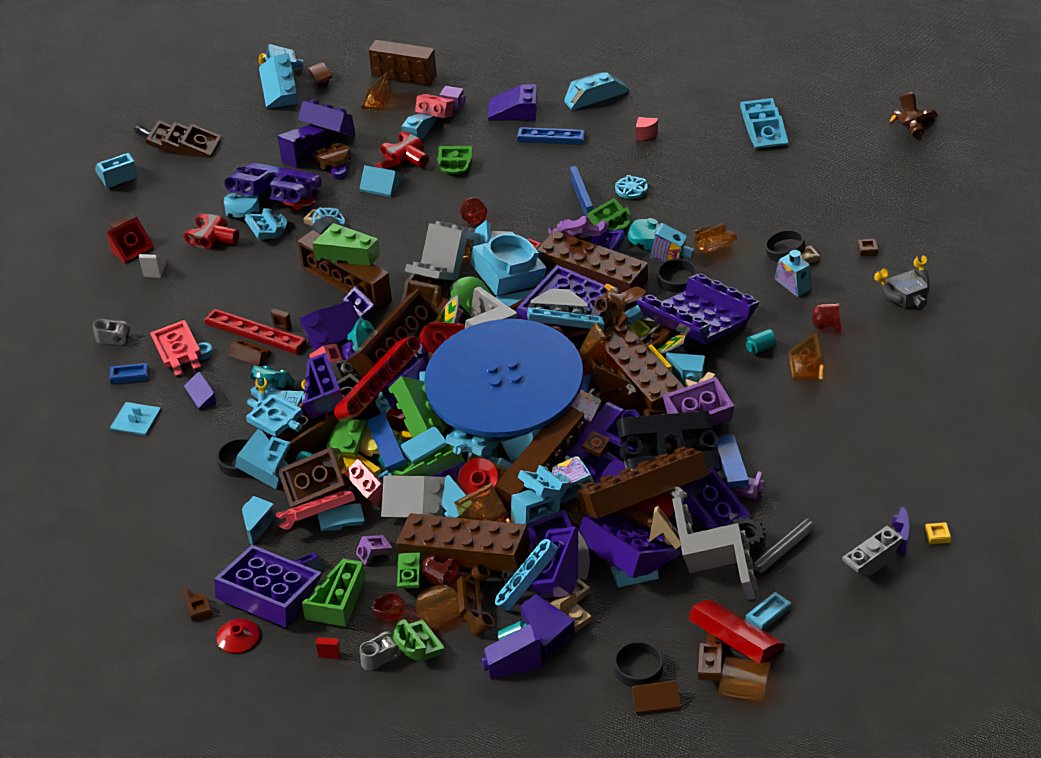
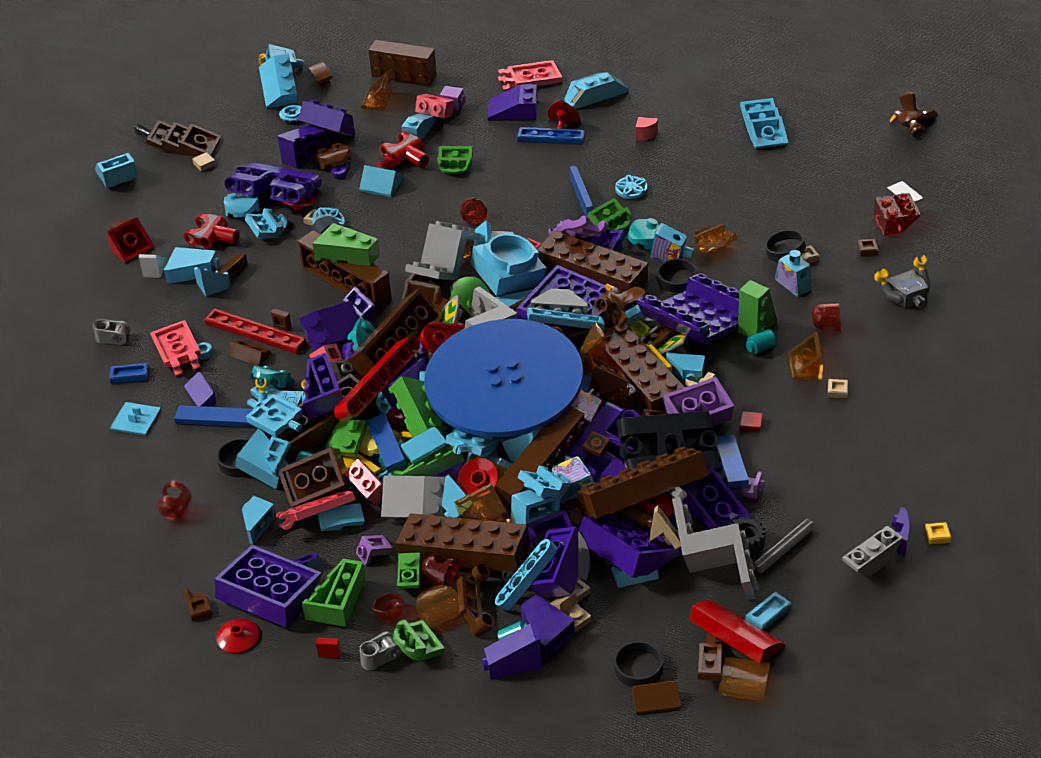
(171, 507): none -> clear red helmet
(184, 260): none -> medium azure slope
(203, 161): none -> tan tile
(211, 282): none -> medium azure slope
(212, 416): none -> blue tile
(234, 265): none -> reddish brown slope
(290, 113): none -> medium azure gear
(533, 73): none -> coral tile
(563, 112): none -> red shield
(751, 421): none -> tile
(755, 309): none -> bright green wedge
(837, 388): none -> tan tile
(895, 213): none -> clear red slope
(901, 187): none -> white sticker

